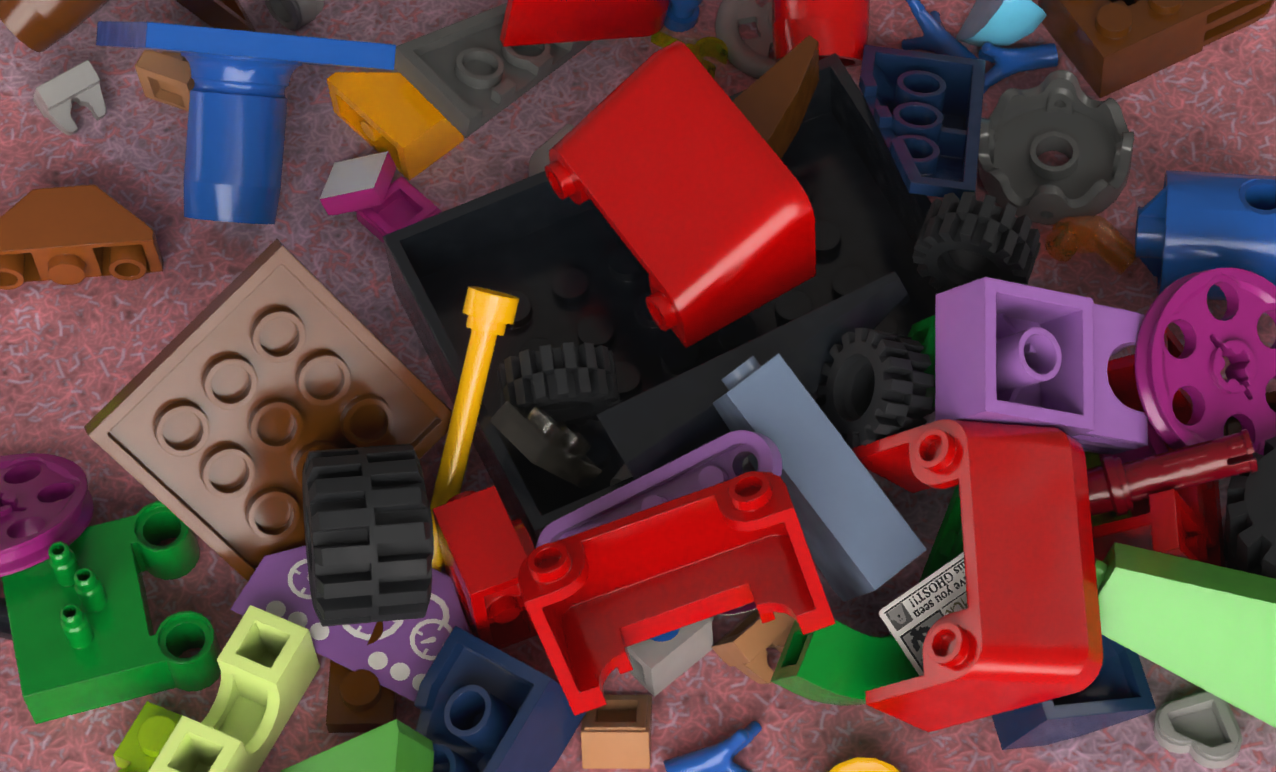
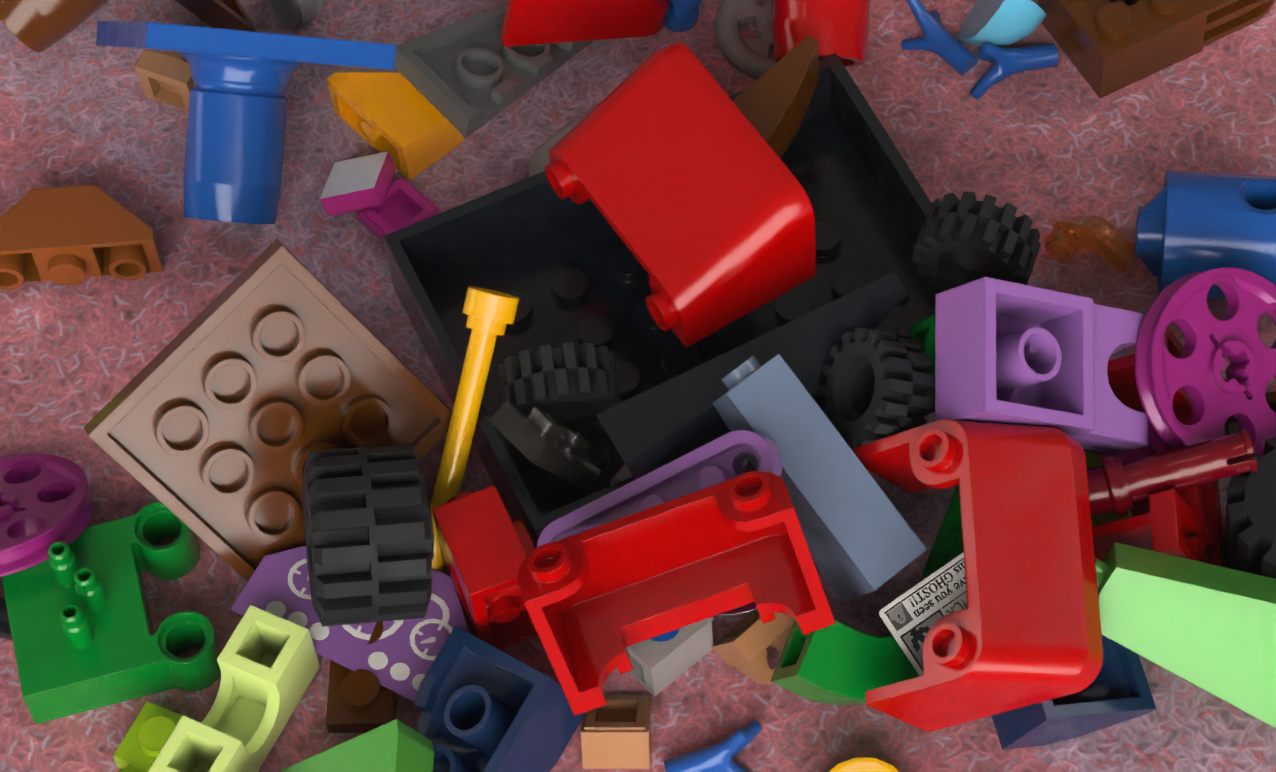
(75, 85): light grey tile -> none
(703, 48): clear neon green hand -> none
(927, 115): dark blue wedge -> none
(1060, 120): dark grey plate -> none
(1201, 727): light grey tile -> none

